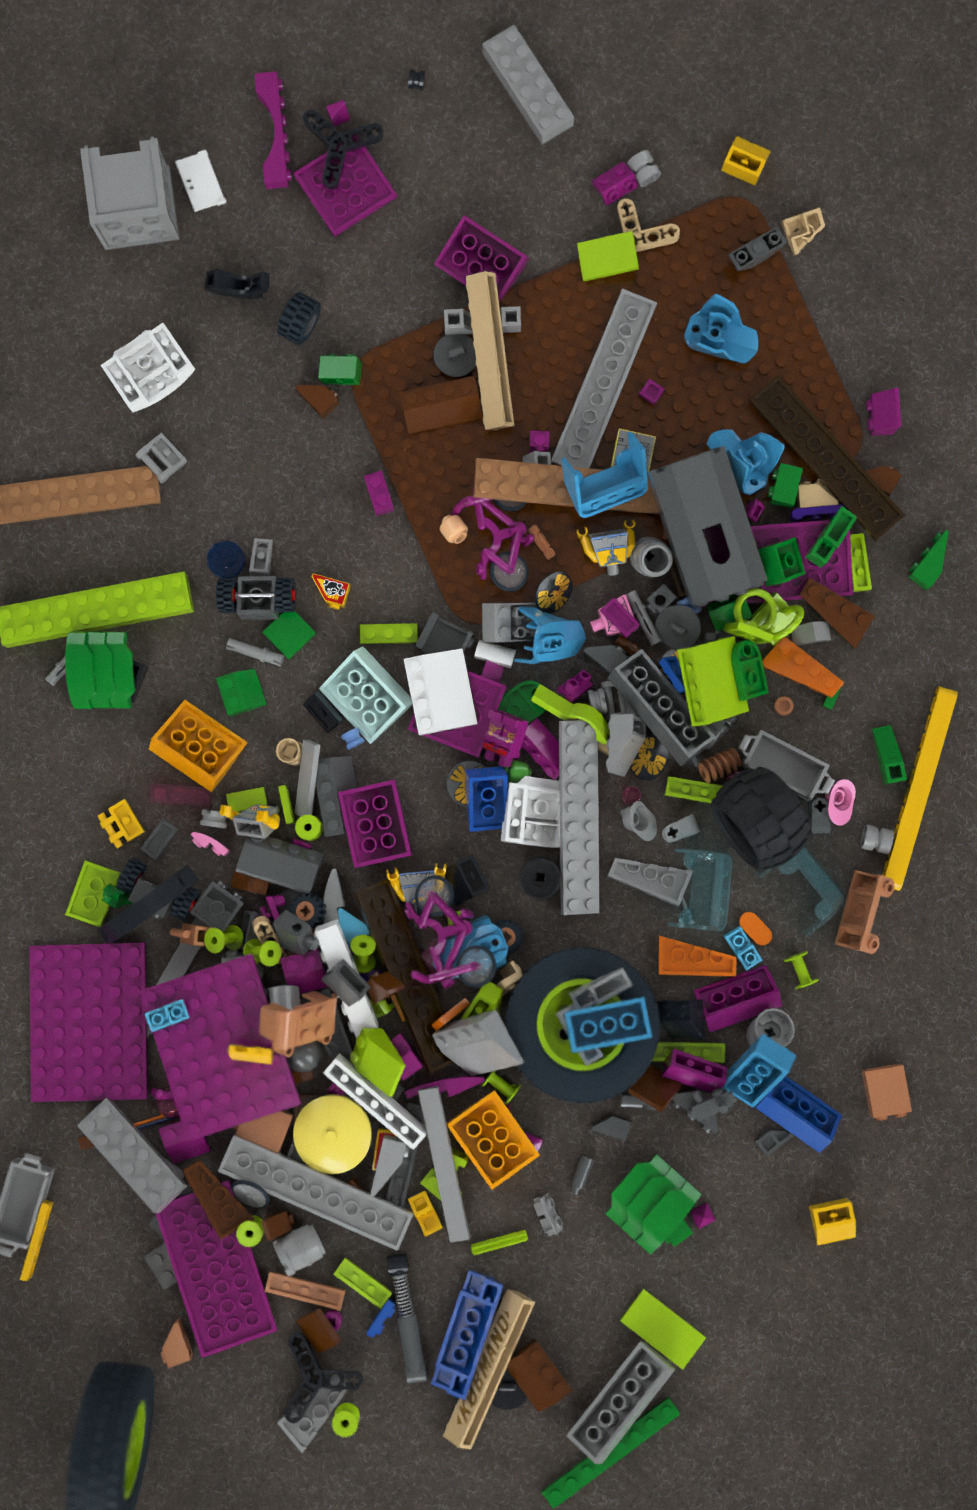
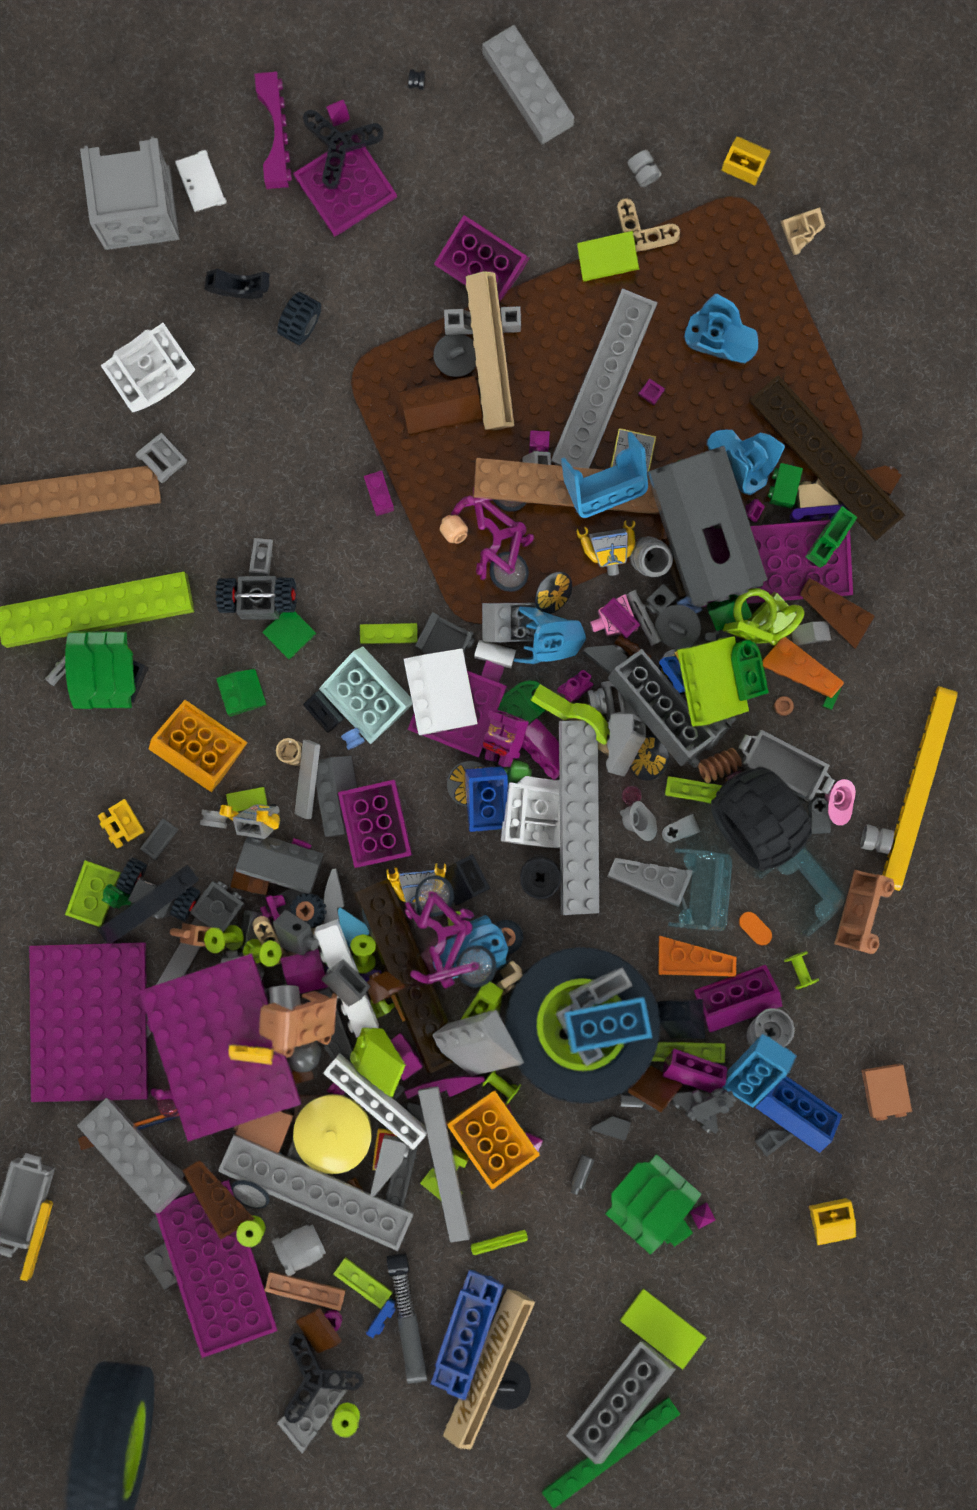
(166, 1015): medium azure slope -> none
(177, 1347): nougat slope -> none
(178, 1146): magenta slope -> none
(180, 795): clear pink slope -> none
(205, 841): bright pink slope -> none
(231, 559): clear blue tile -> none
(263, 655): light grey pin -> none
(278, 1224): reddish brown slope -> none
(286, 804): lime tile -> none
(301, 827): lime piece -> none
(319, 398): reddish brown slope -> none
(332, 590): slope -> none
(340, 369): green brick -> none
(425, 1213): yellow slope -> none
(450, 1014): orange tile -> none
(537, 1376): reddish brown slope -> none
(541, 542): nougat axle -> none
(545, 1206): light grey hinge -> none
(615, 183): magenta bracket -> none
(742, 948): medium azure slope -> none
(757, 250): dark grey slope -> none
(781, 561): green slope -> none
(860, 566): lime plate -> none
(884, 412): magenta slope -> none
(888, 755): green slope -> none
(931, 565): green slope -> none

